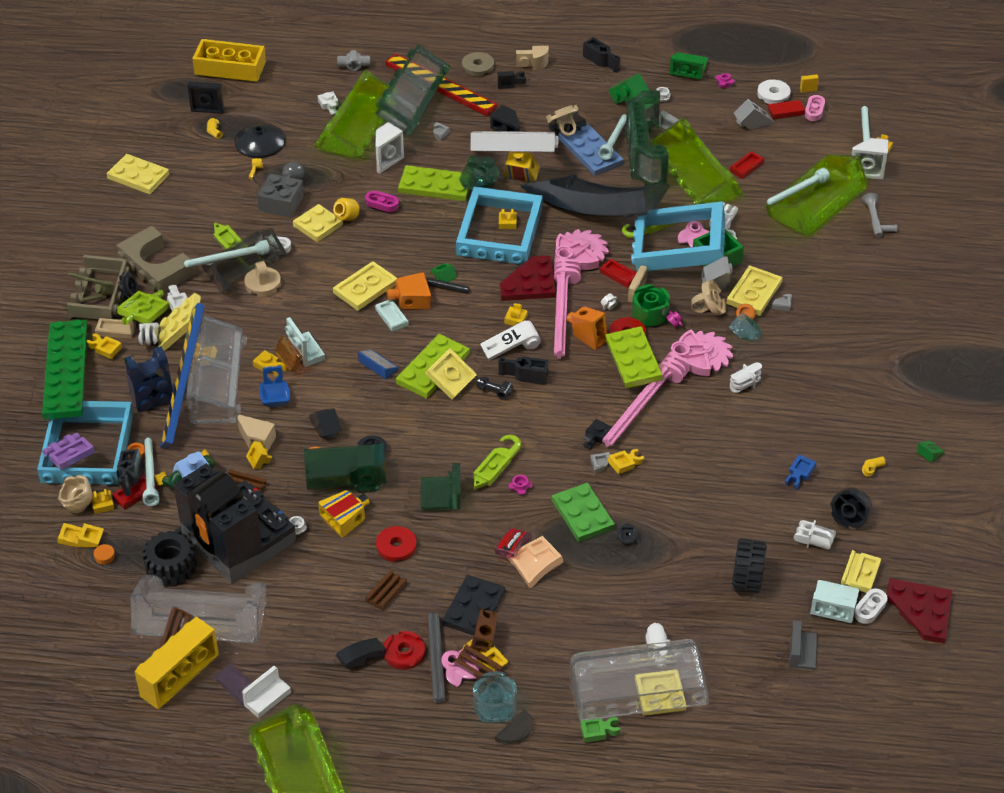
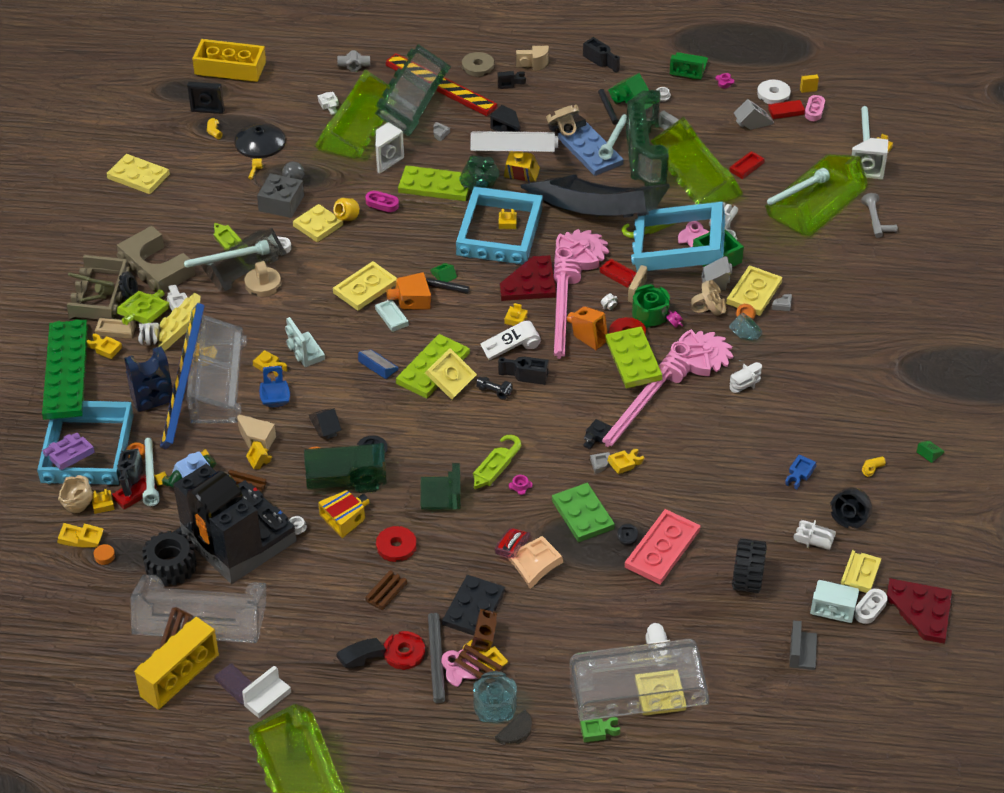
(288, 353): clear orange tile -> none
(608, 107): none -> black bar
(662, 546): none -> coral plate

